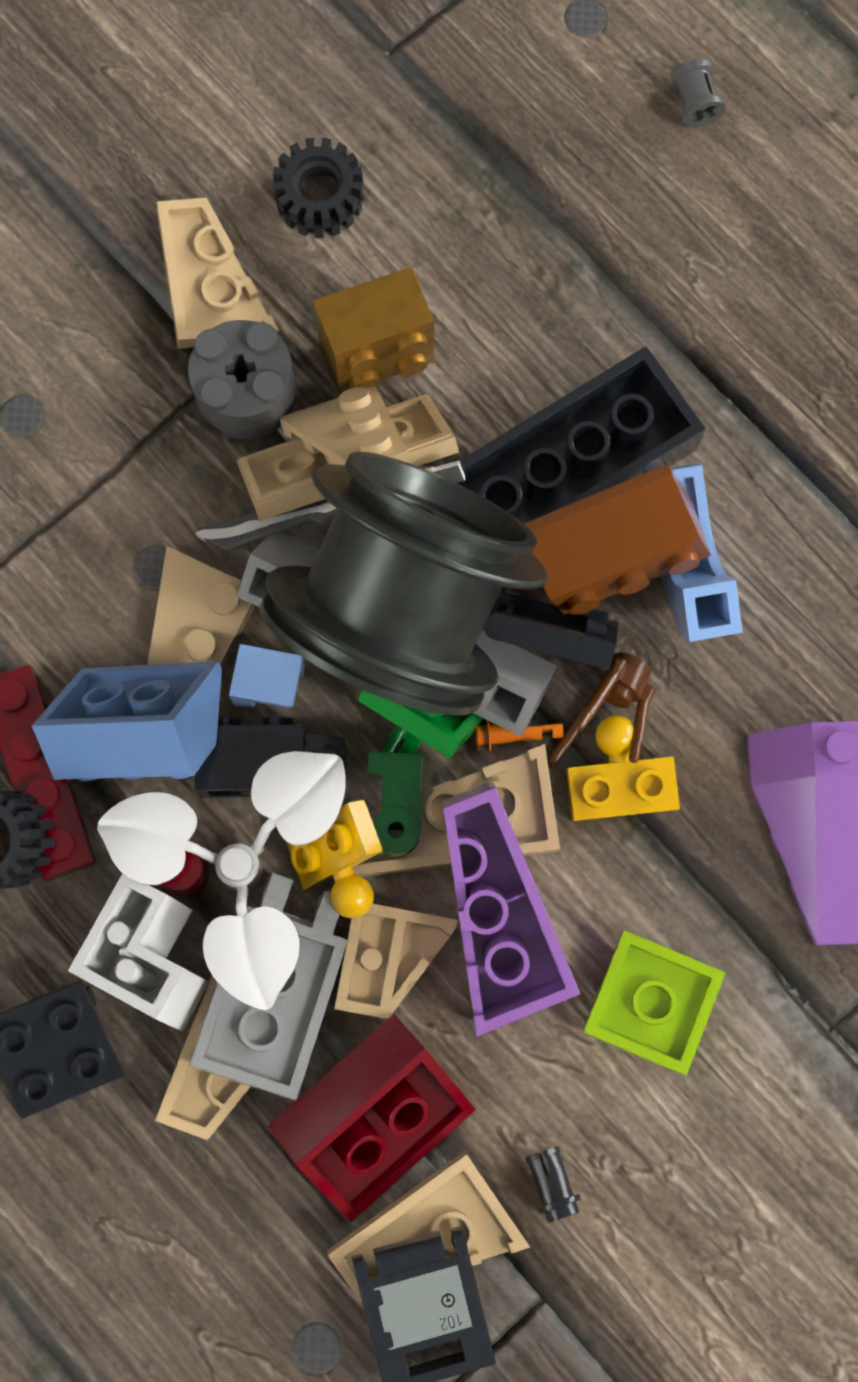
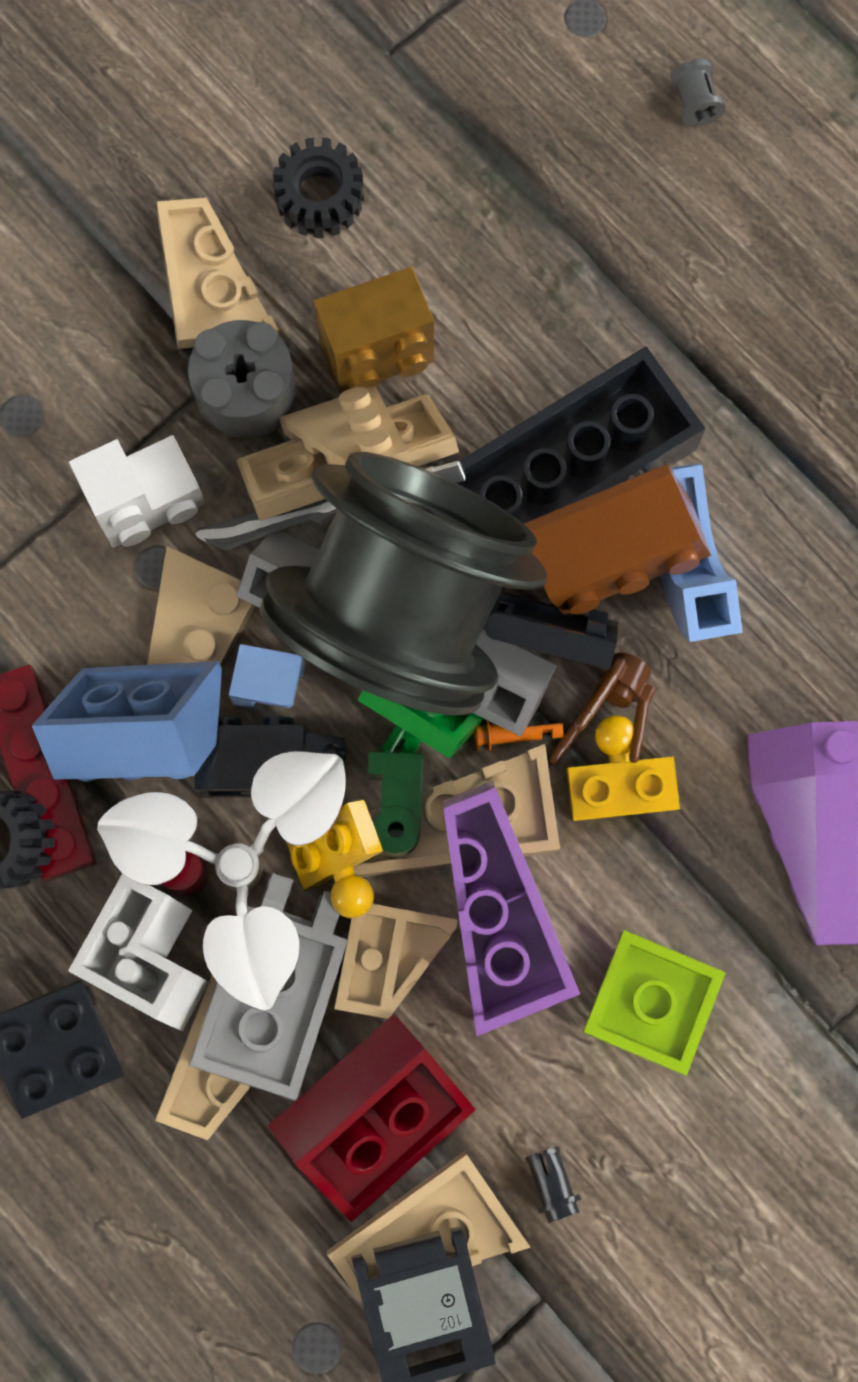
(137, 490): none -> white brick

